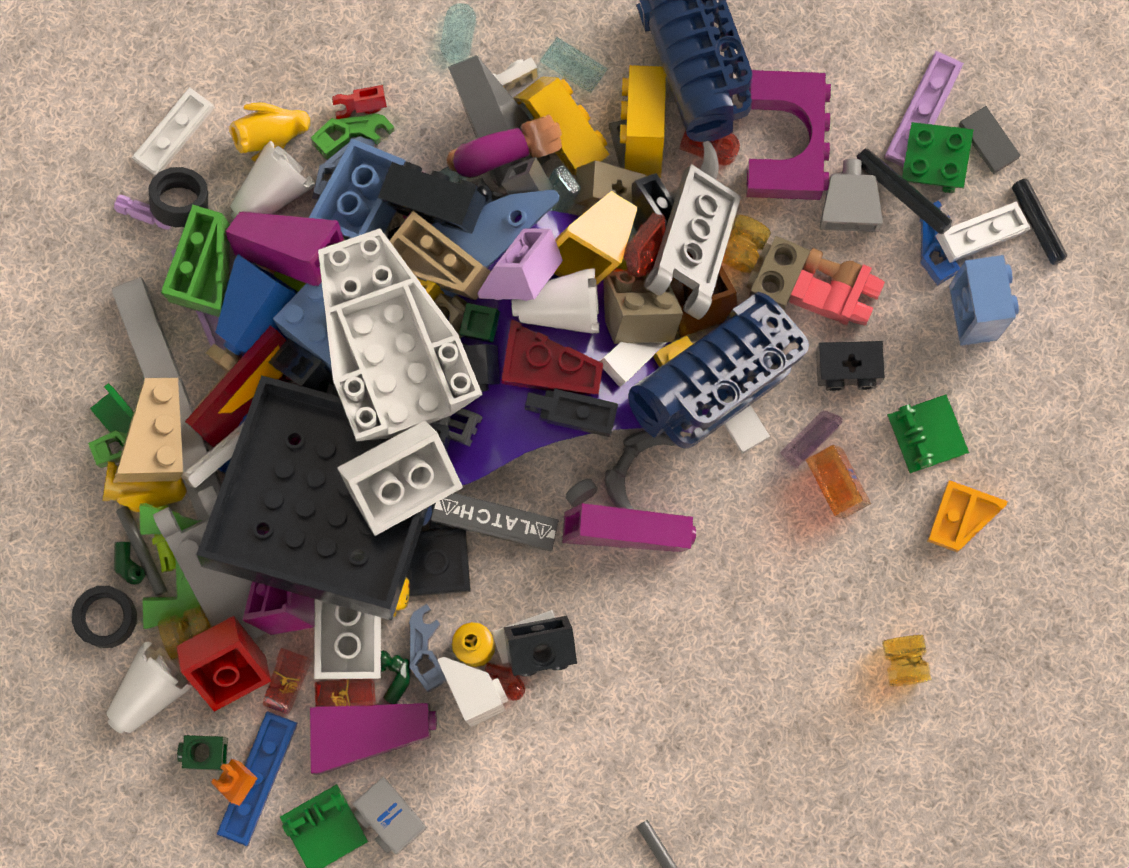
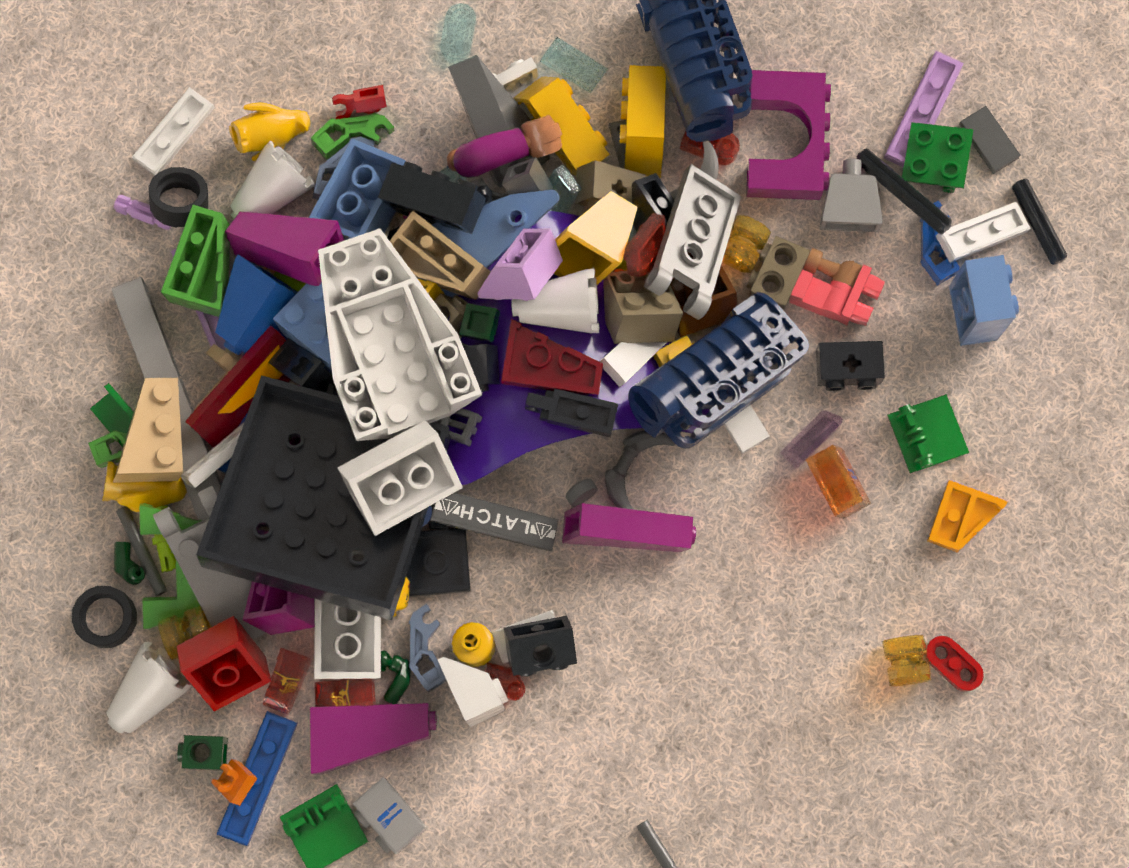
(953, 663): none -> red plate

